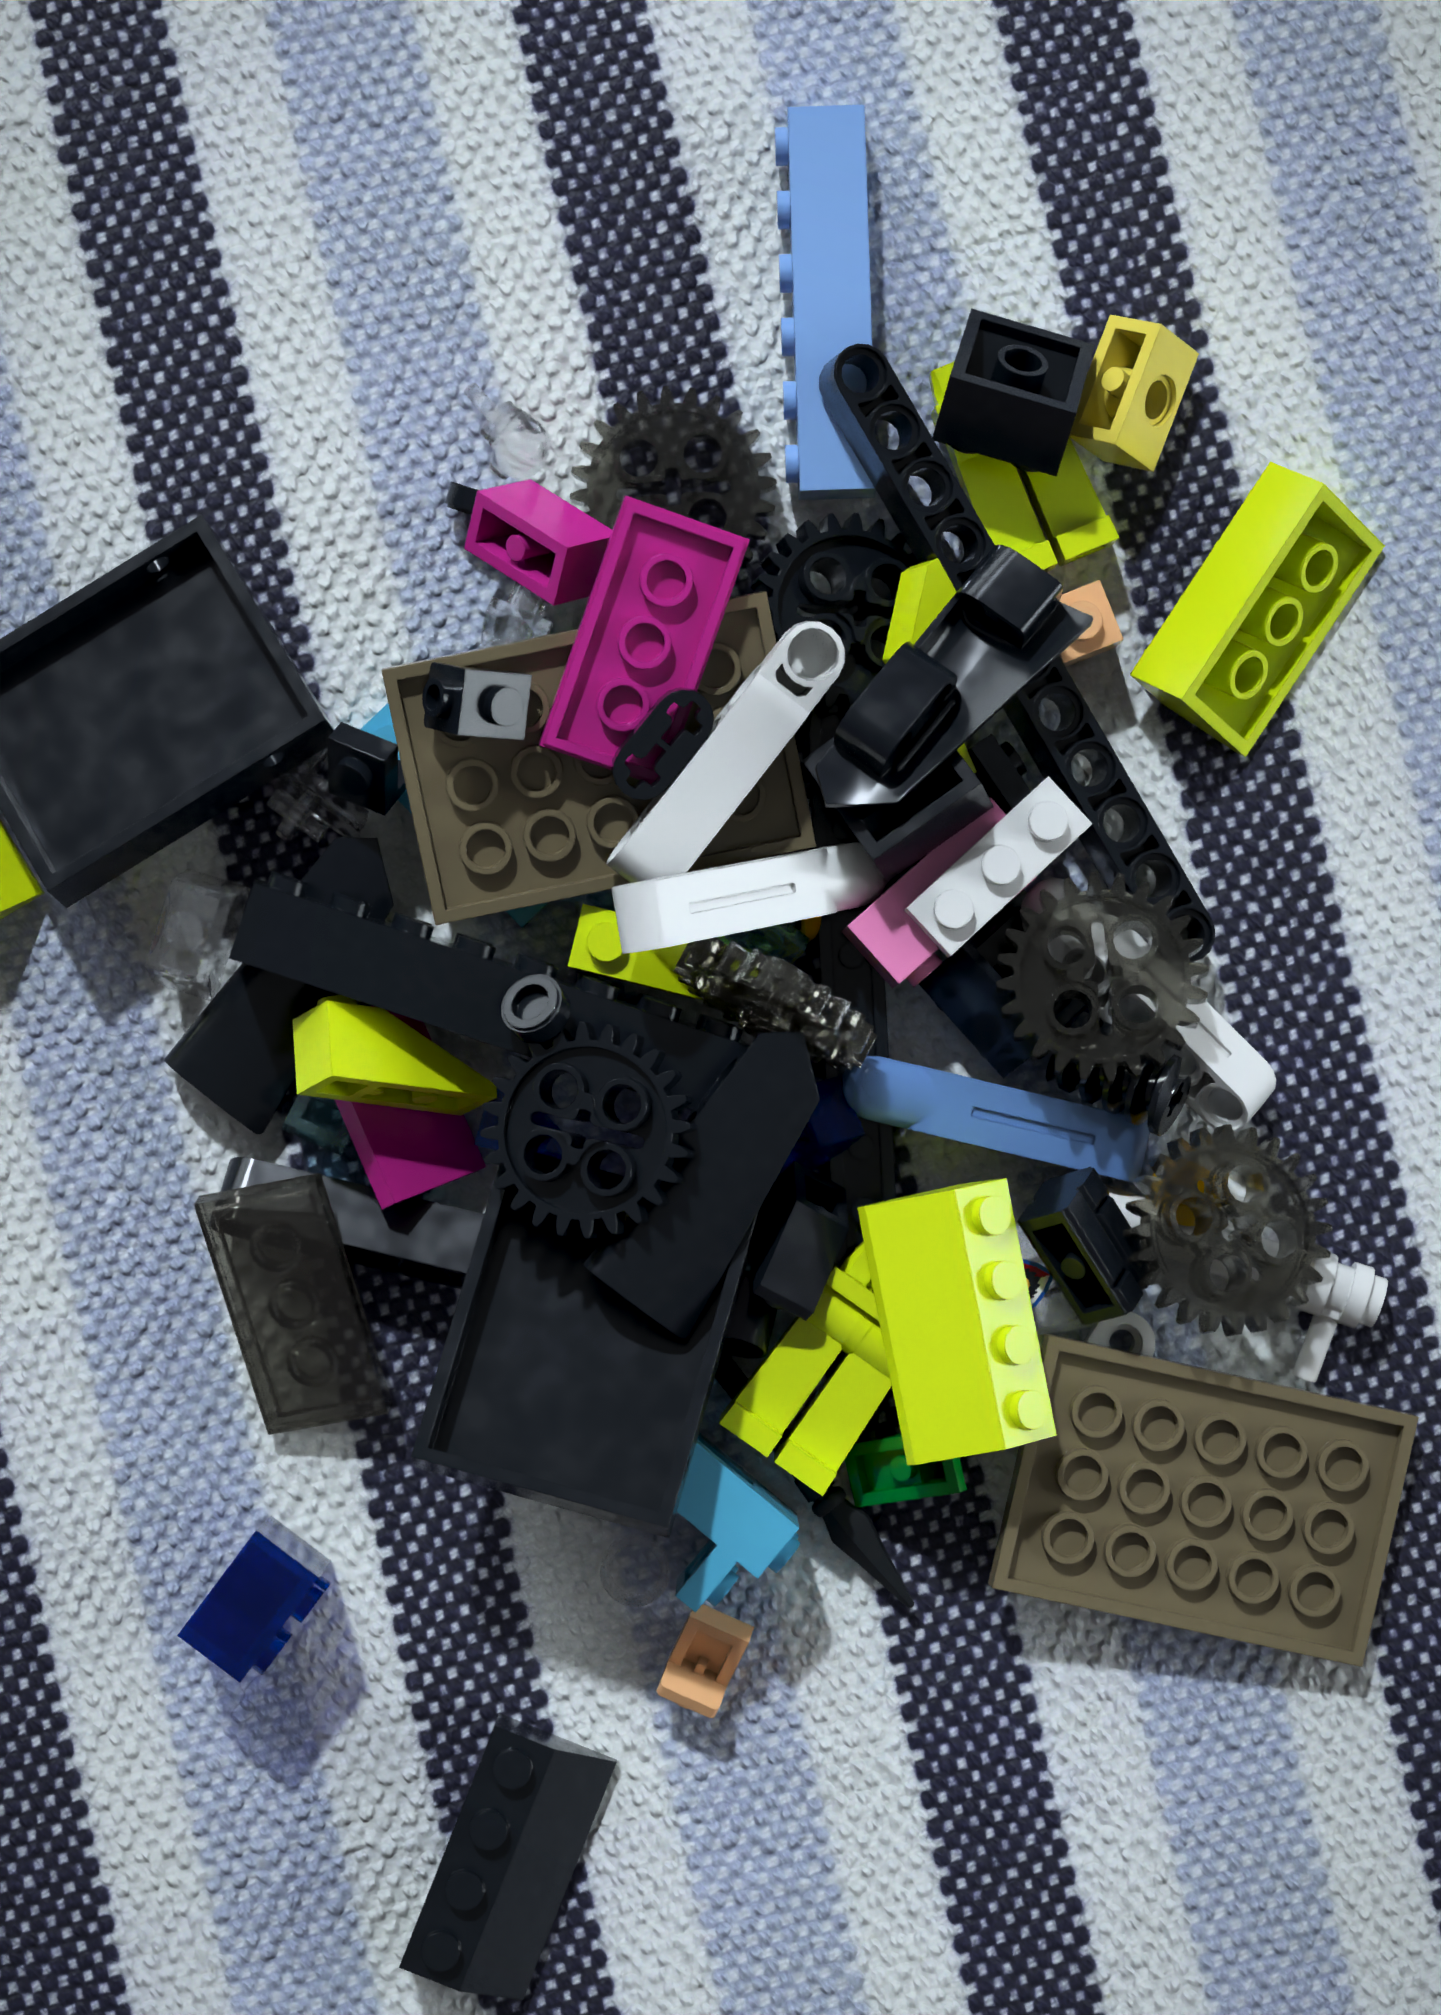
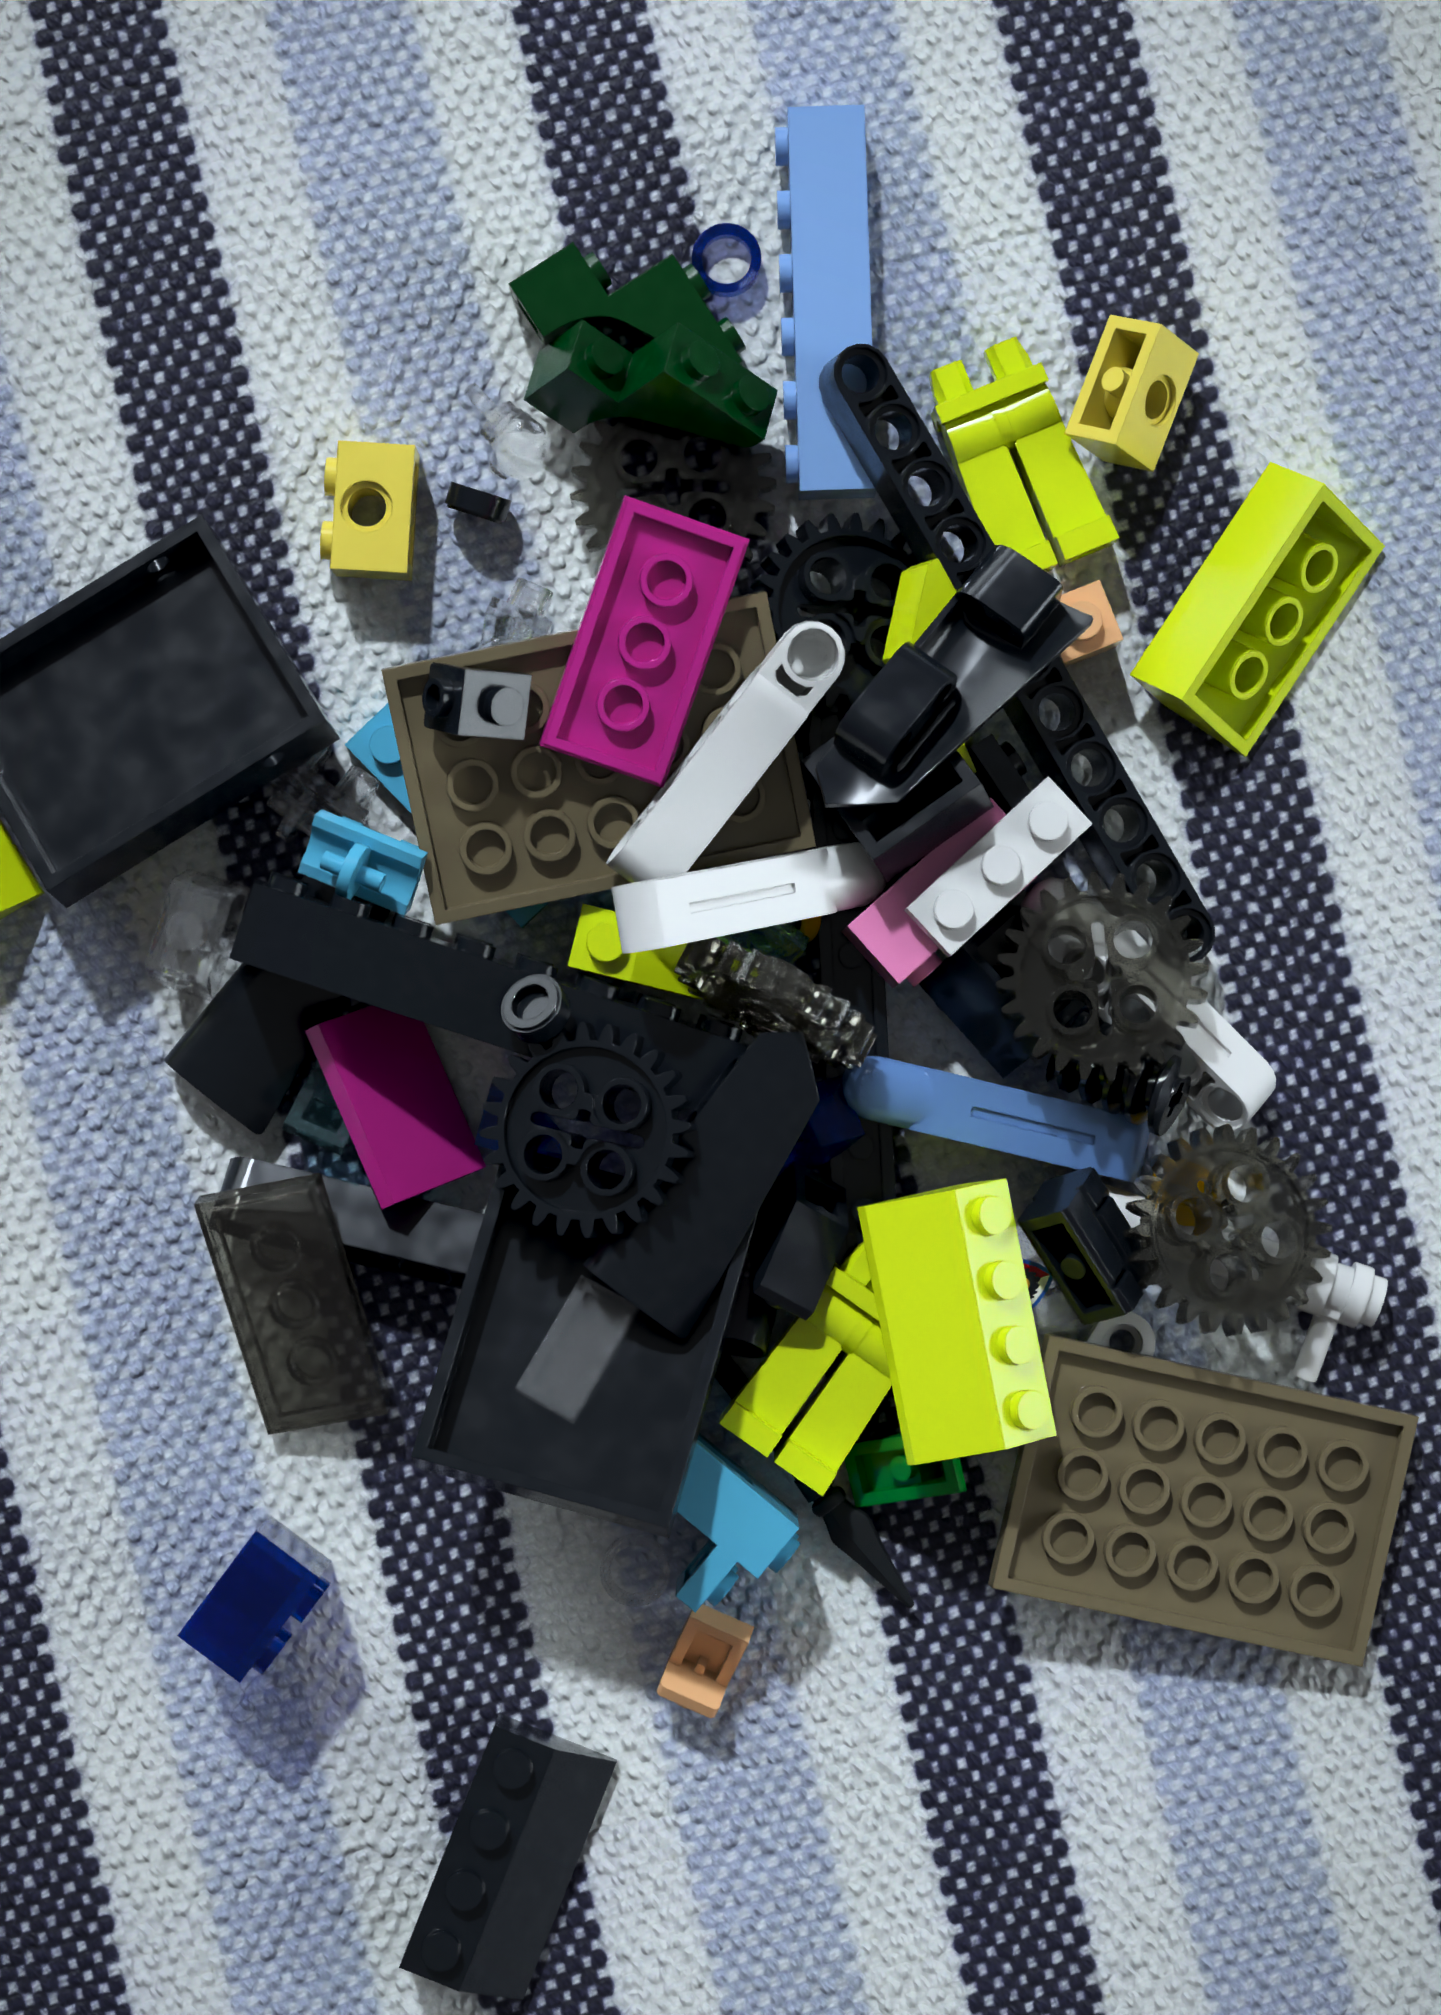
(363, 862): none -> medium azure hips
(364, 769): black bracket -> none
(378, 471): none -> light yellow brick
(379, 1060): neon yellow slope -> none
(537, 540): dark pink brick -> none
(573, 289): none -> dark green arch
(577, 1349): none -> clear tile
(668, 381): none -> dark green arch
(674, 755): black beam -> none
(740, 234): none -> clear blue piece
(1013, 393): black slope -> none

